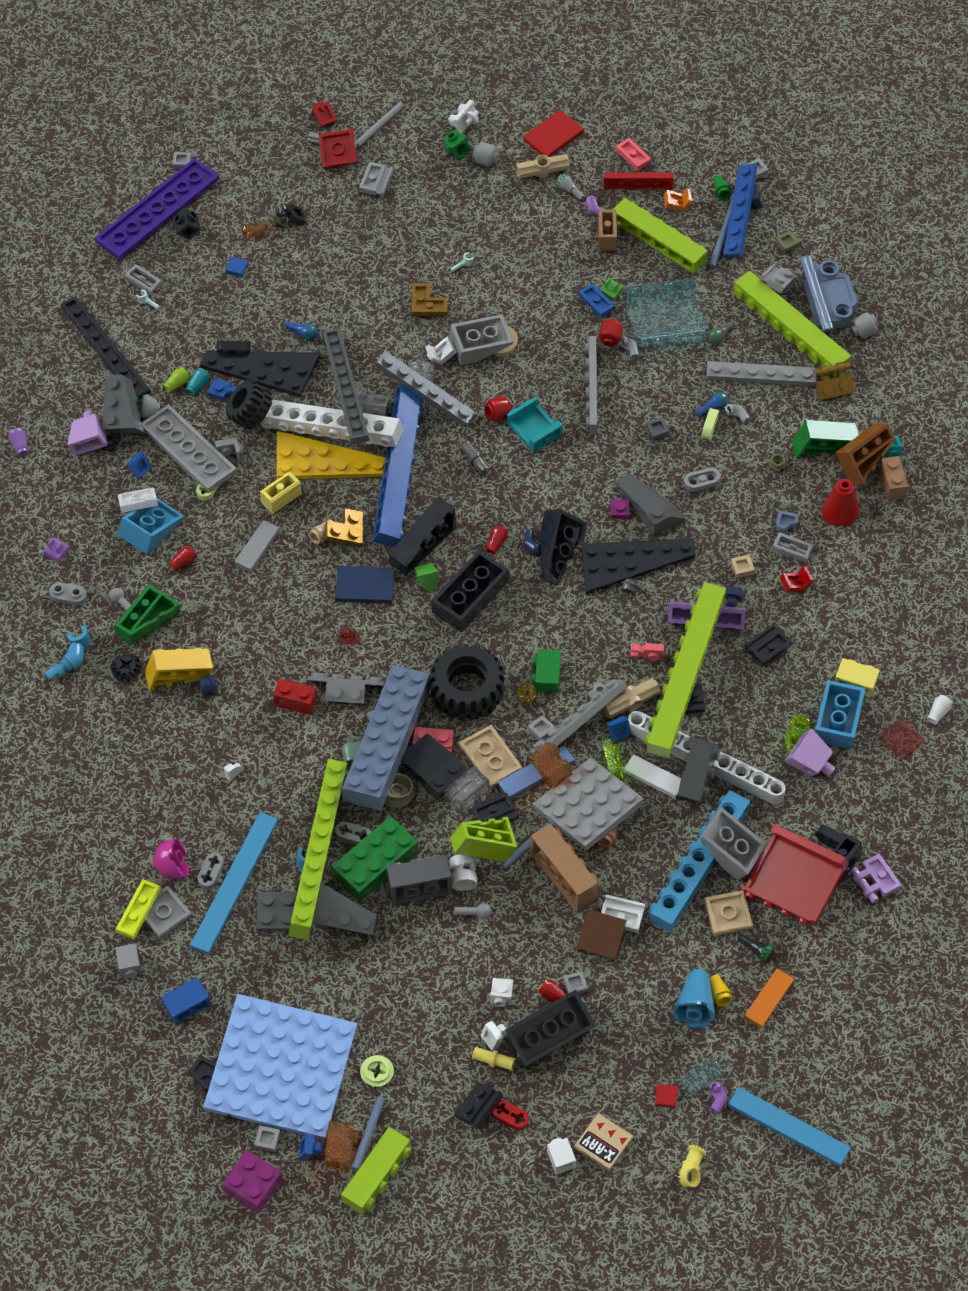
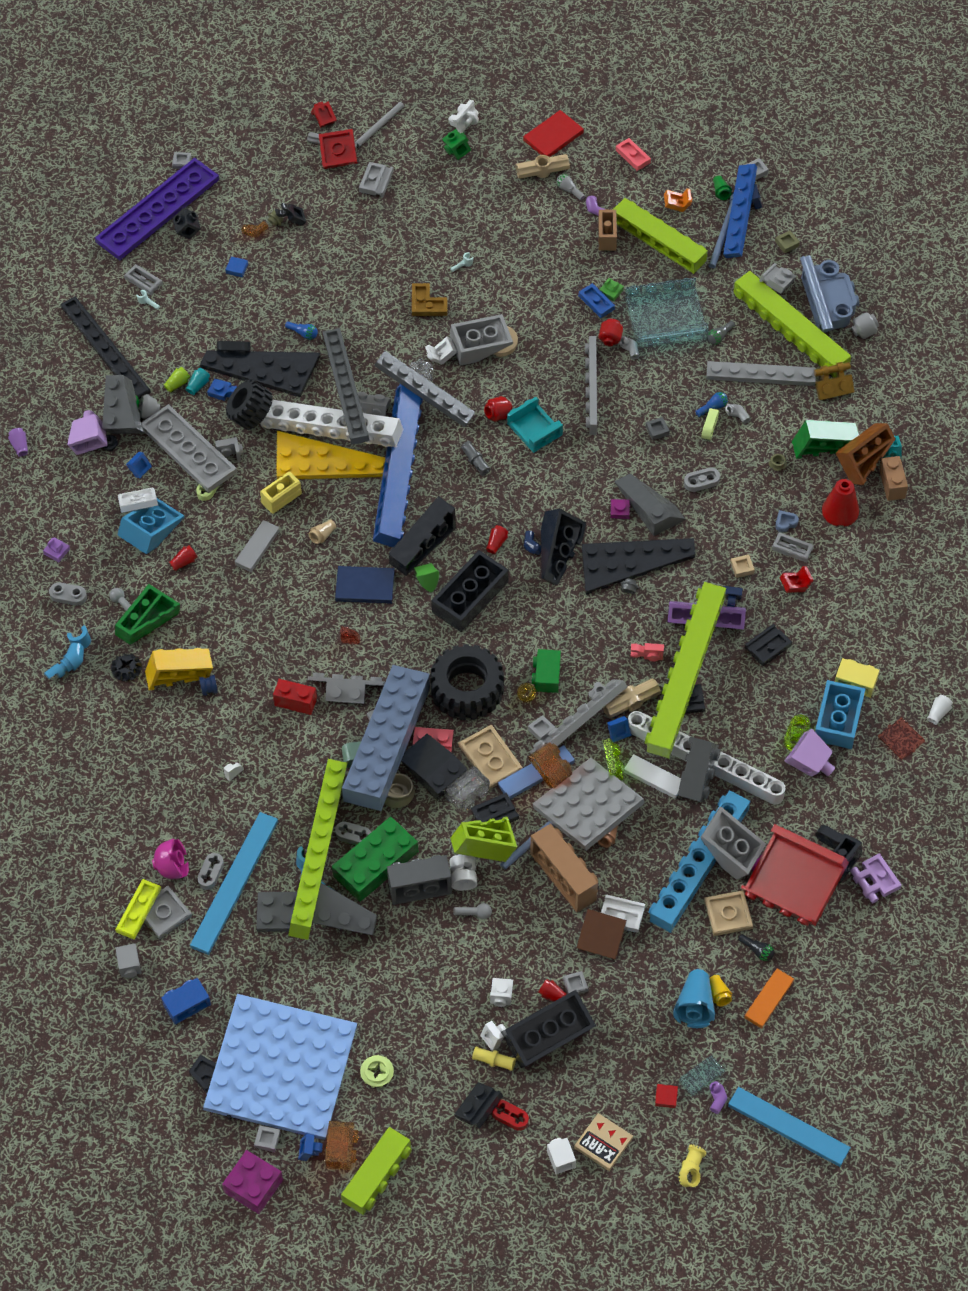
(348, 532): plate -> none
(368, 1133): sand blue bar -> none
(485, 154): light grey head -> none
(638, 180): red plate -> none

